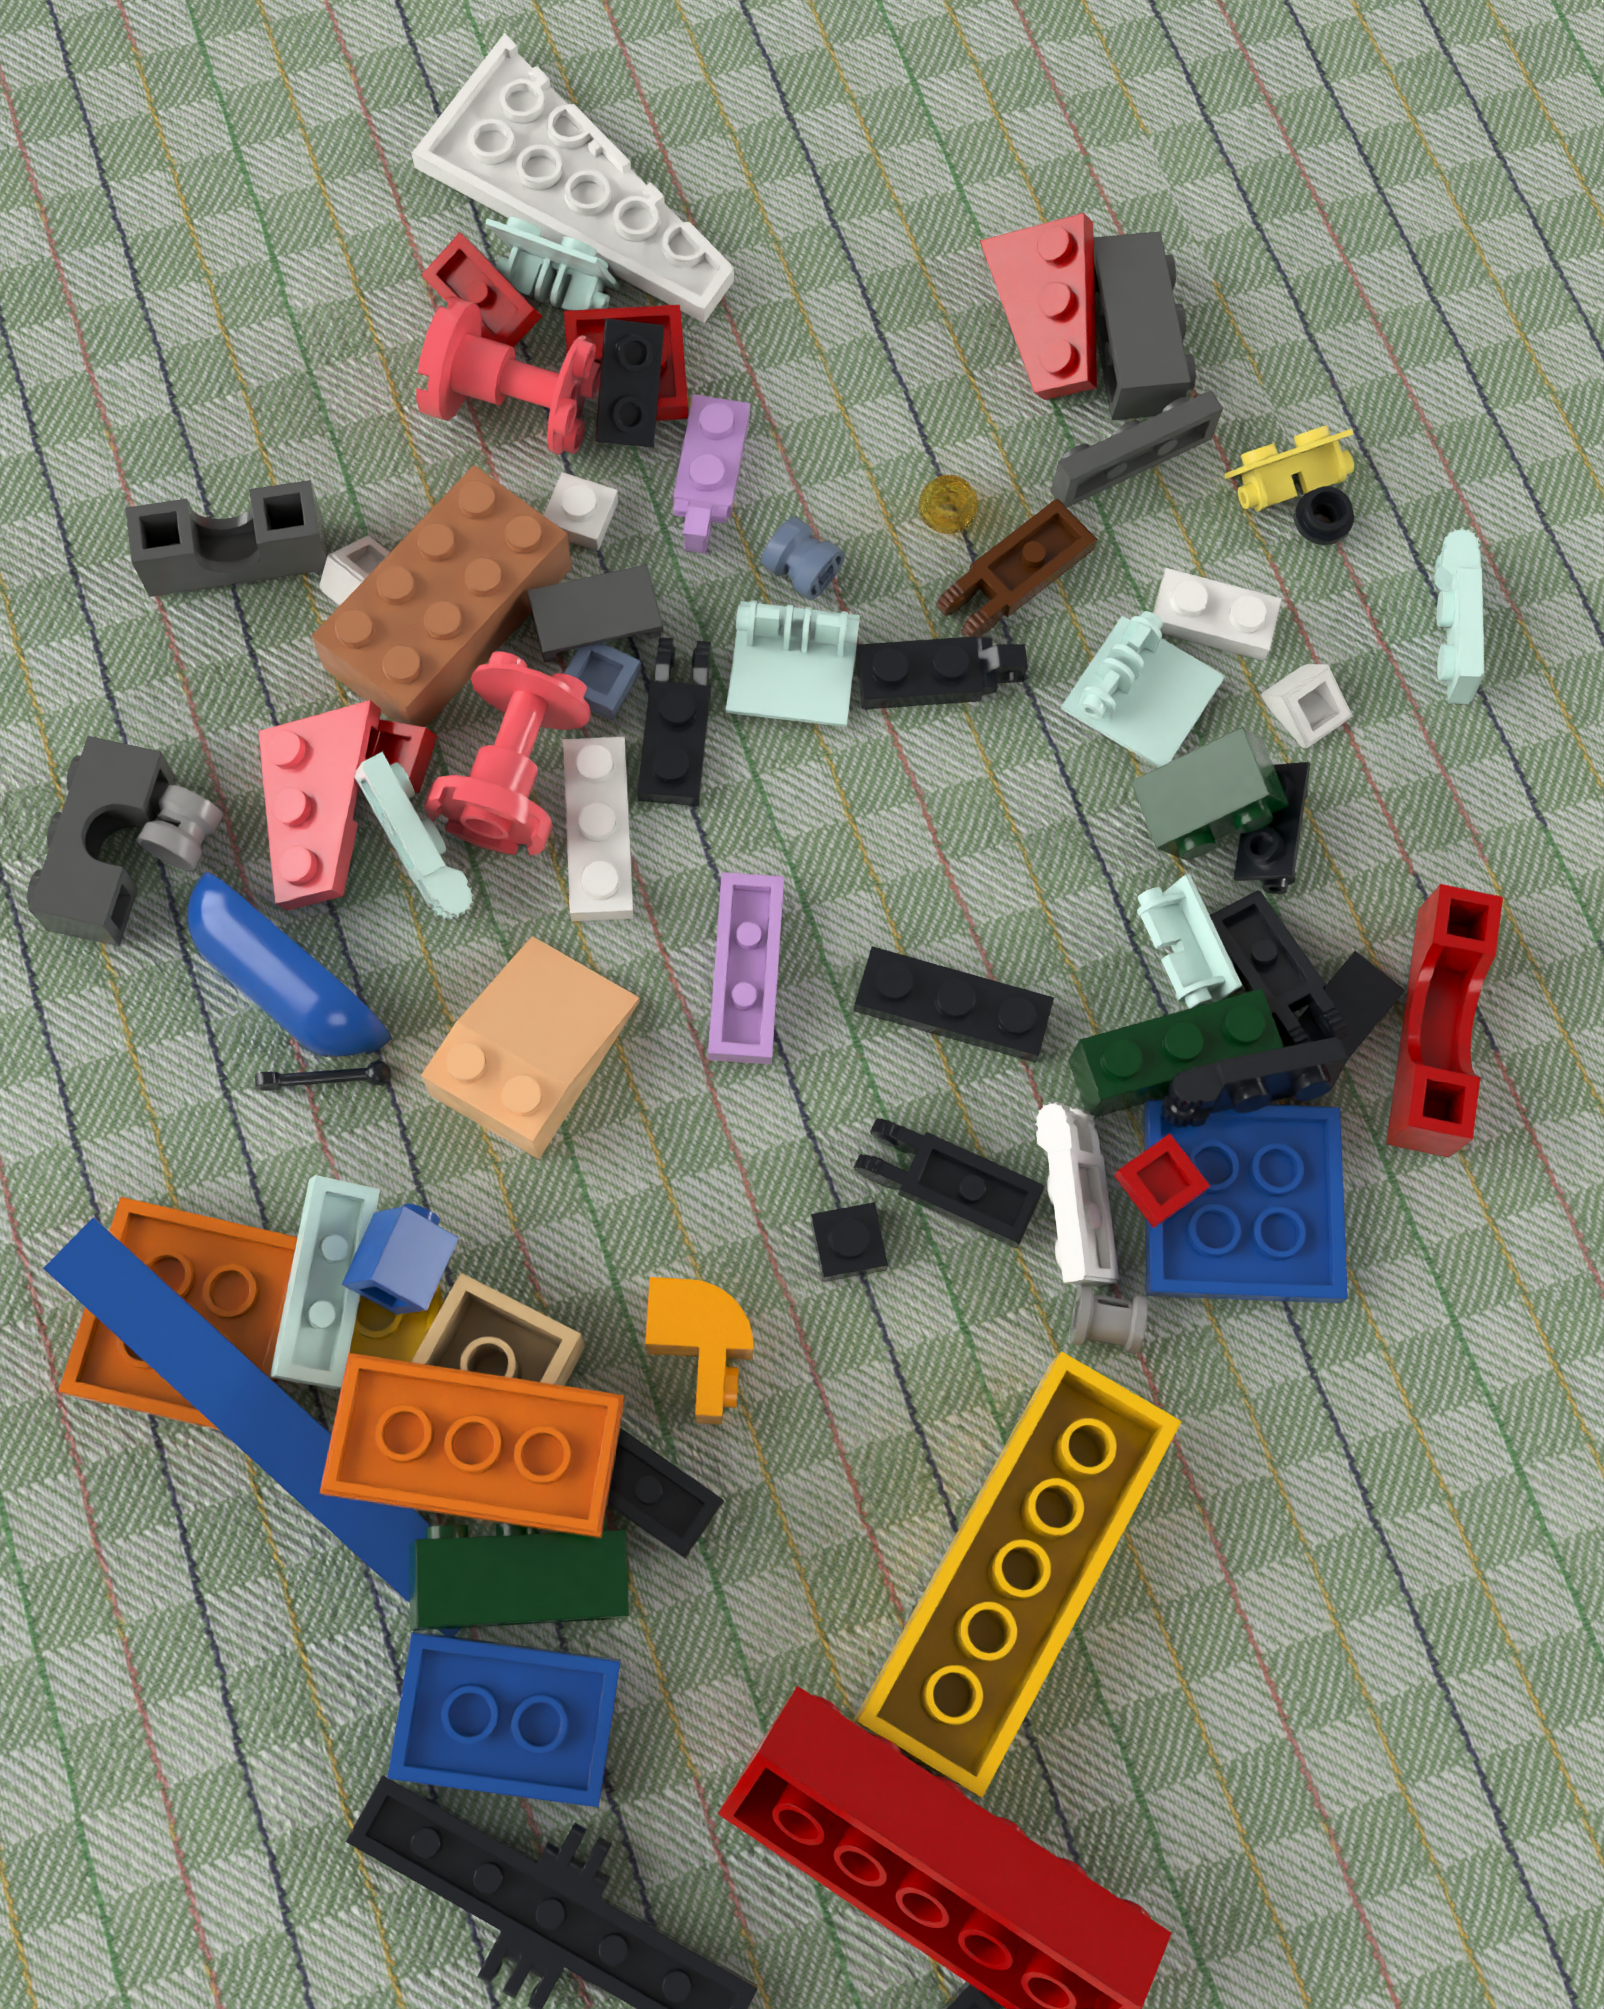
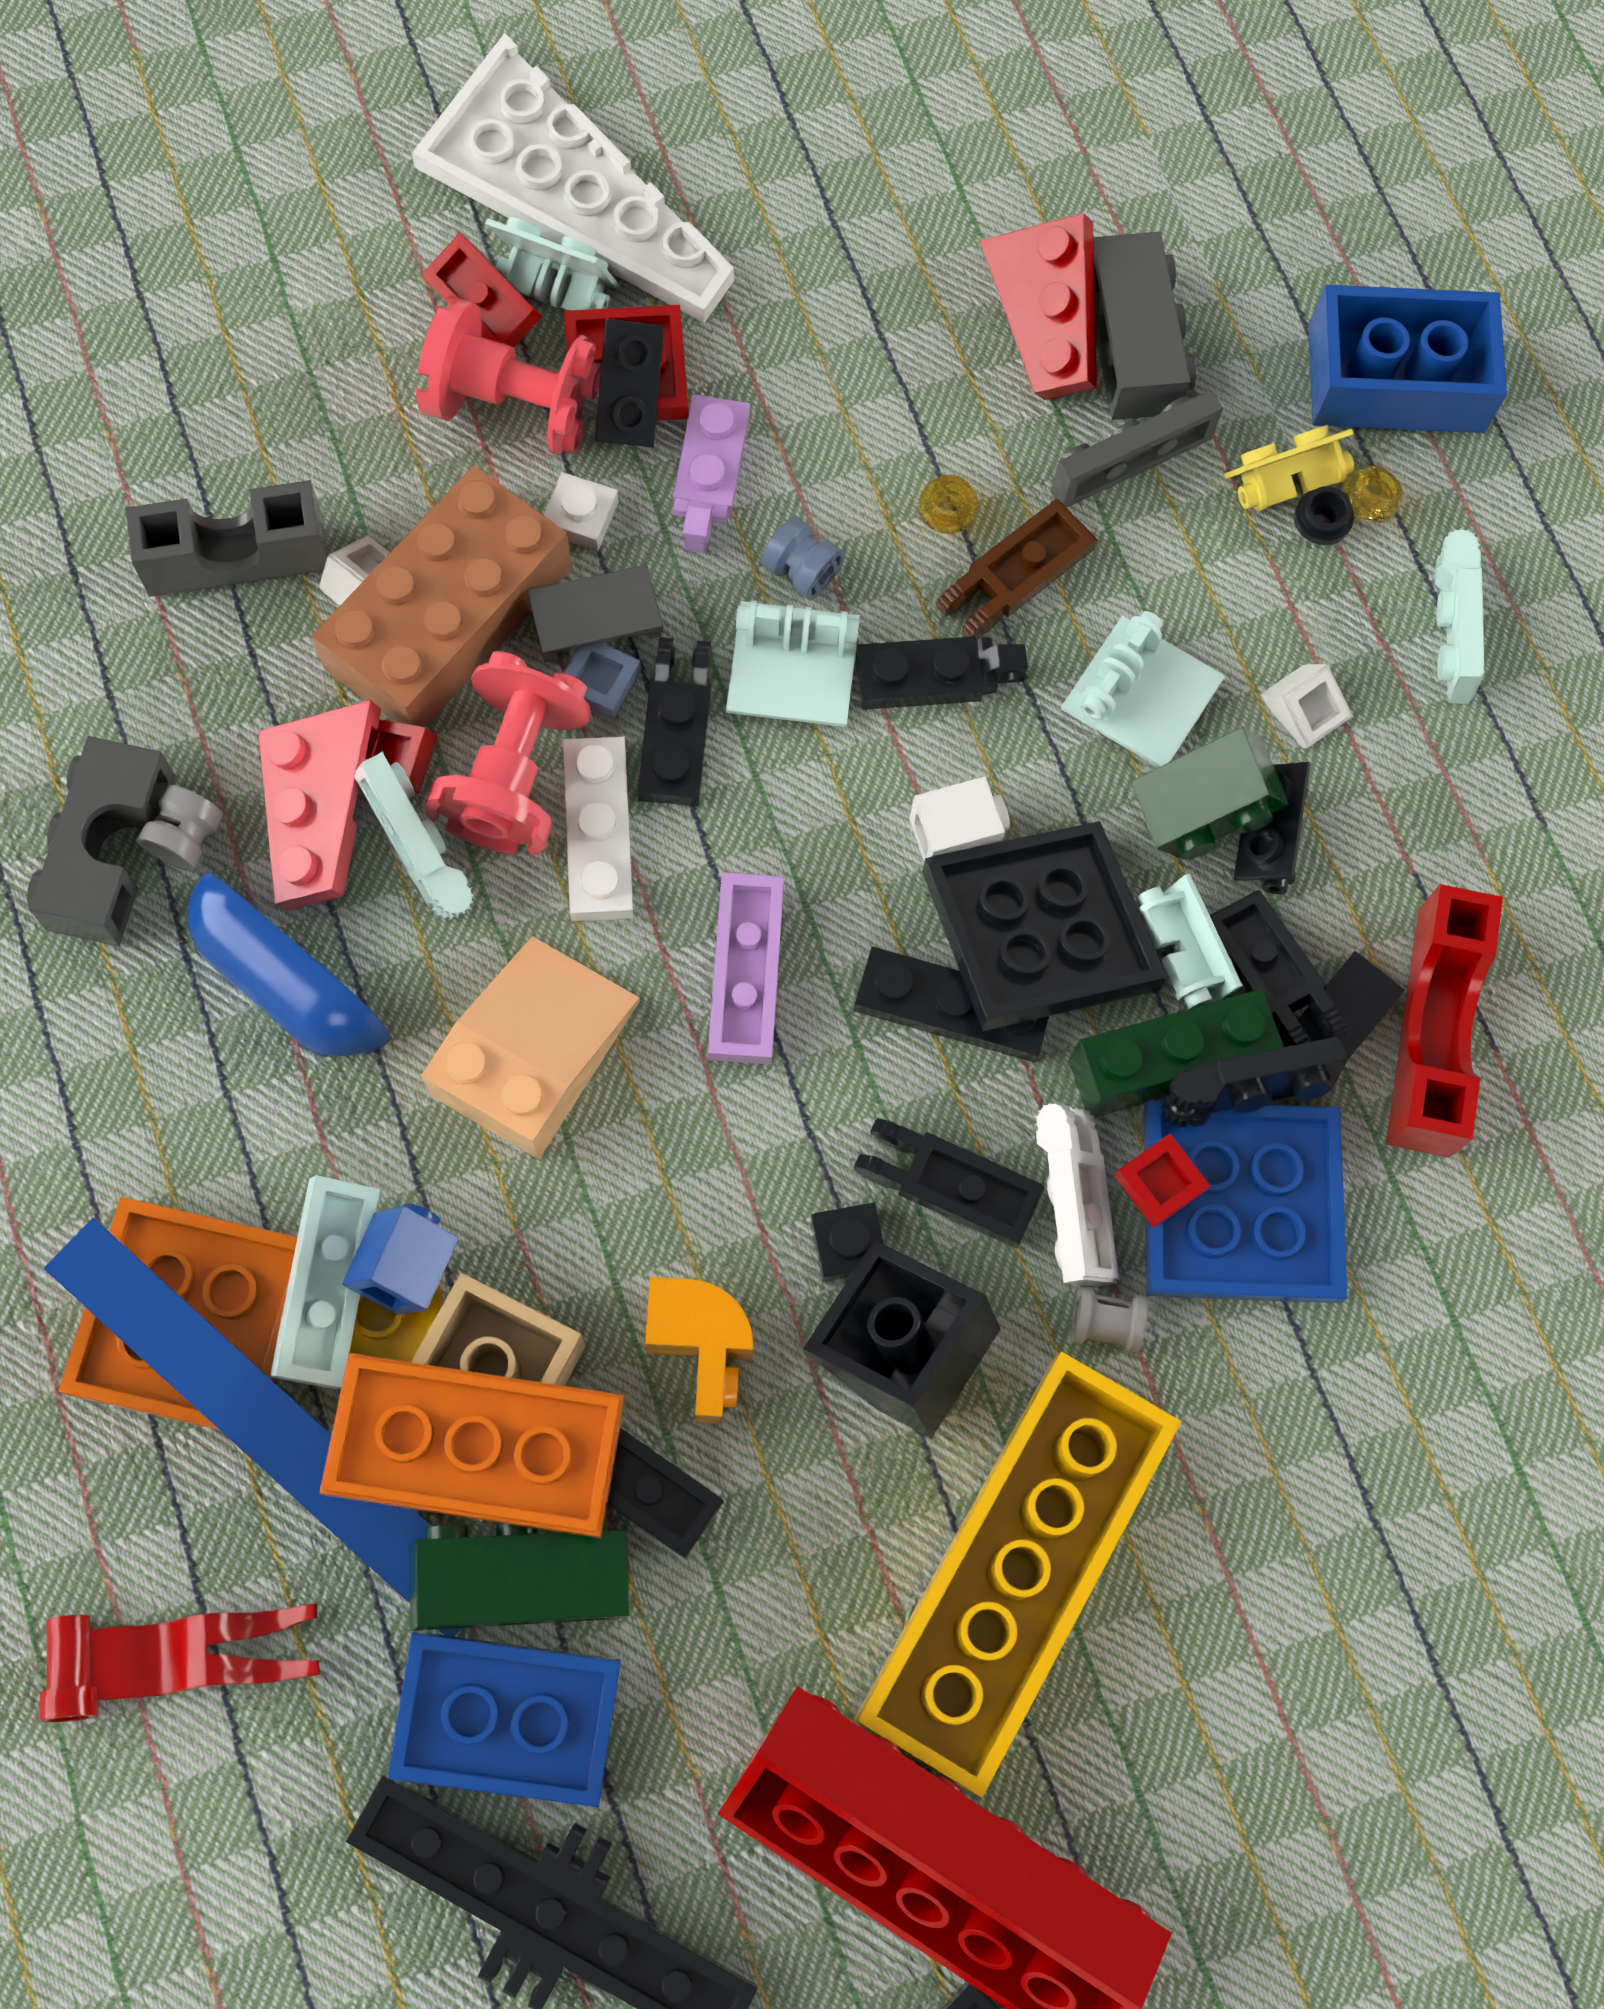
(157, 1659): none -> red flag
(376, 1073): black hinge -> none
(904, 1337): none -> black slope
(958, 818): none -> white brick
(1042, 925): none -> black plate
(1216, 614): white plate -> none
(1374, 493): none -> clear yellow plate
(1406, 358): none -> blue brick

